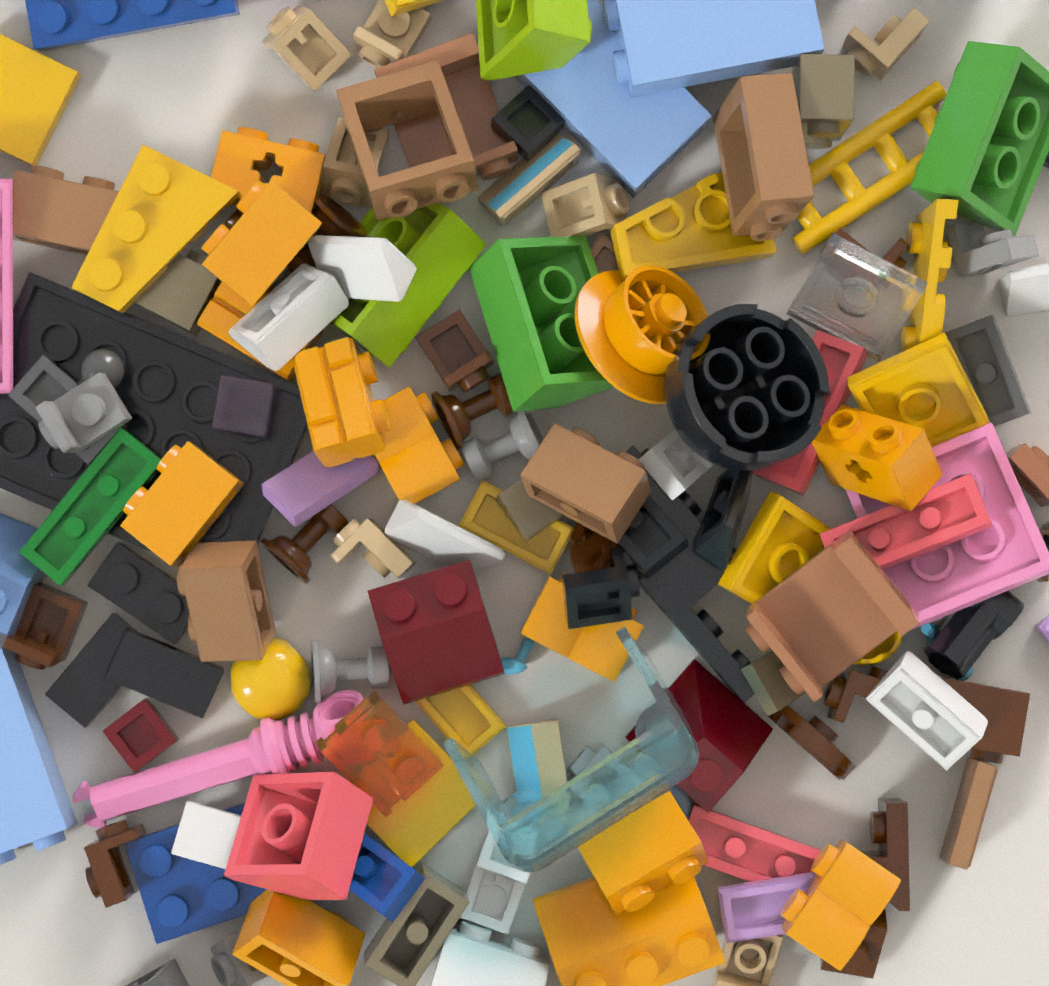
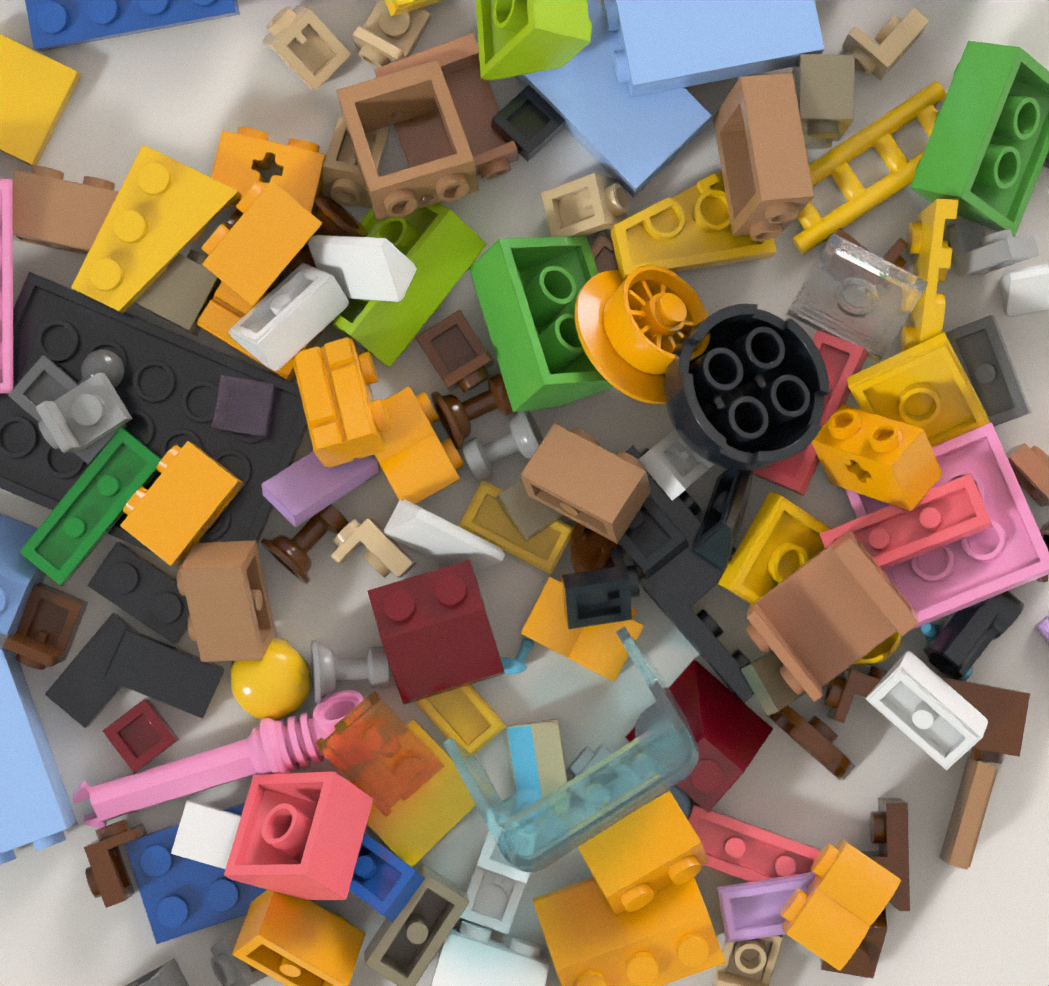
(529, 179): tan slope -> none

